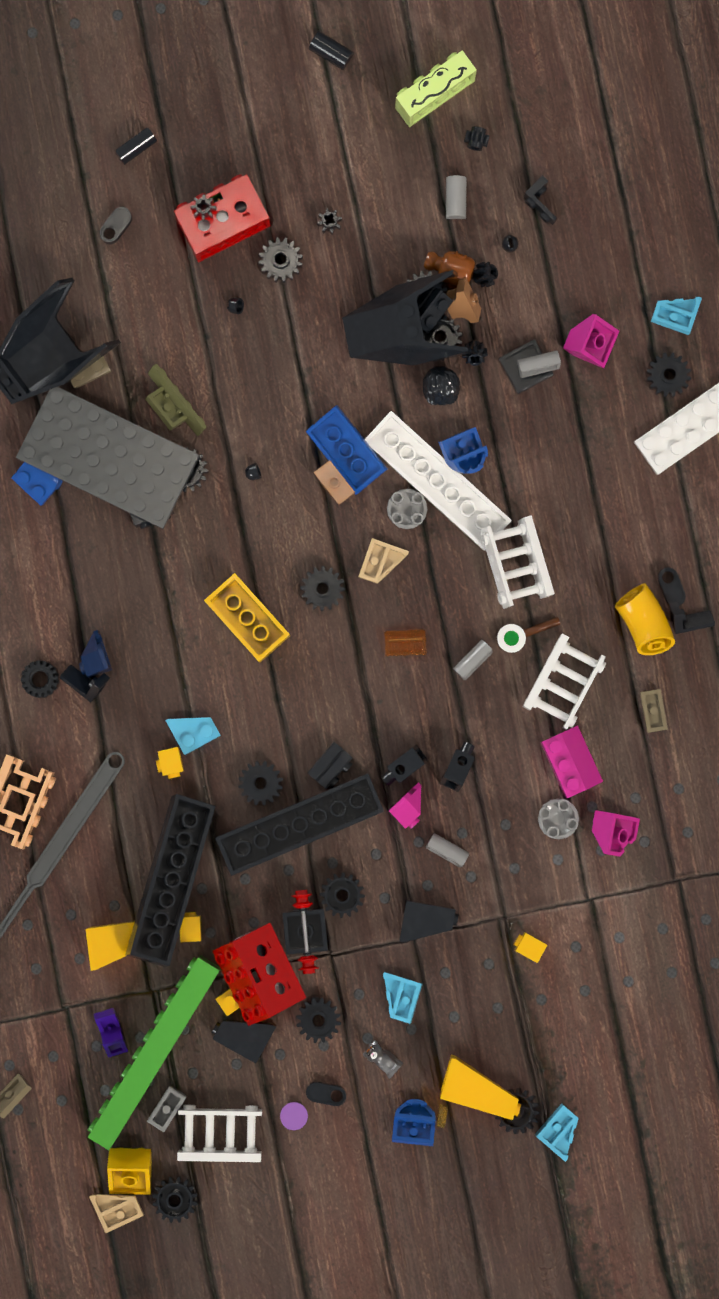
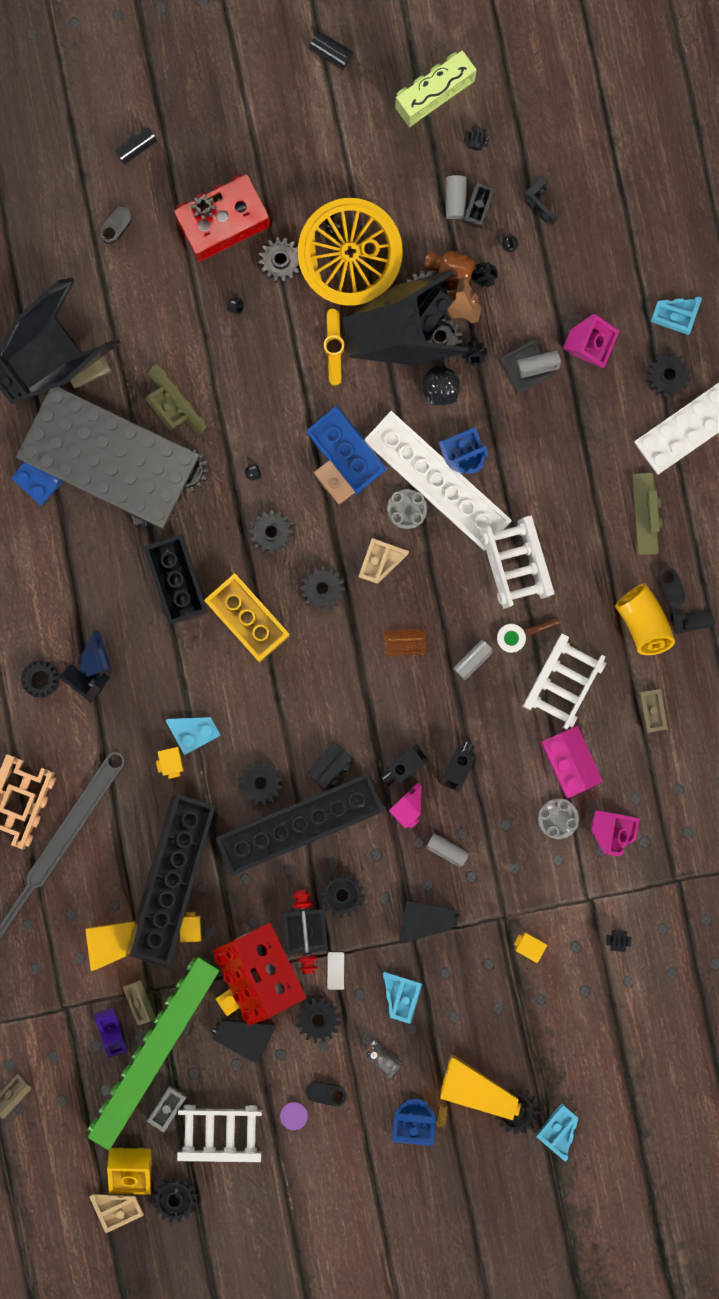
(139, 1002): none -> dark tan plate
(176, 579): none -> black brick
(266, 522): none -> black gear
(308, 258): none -> yellow piece
(334, 359): none -> yellow piece
(335, 971): none -> white sticker
(479, 205): none -> black brick
(618, 940): none -> black gear
(646, 513): none -> olive bracket

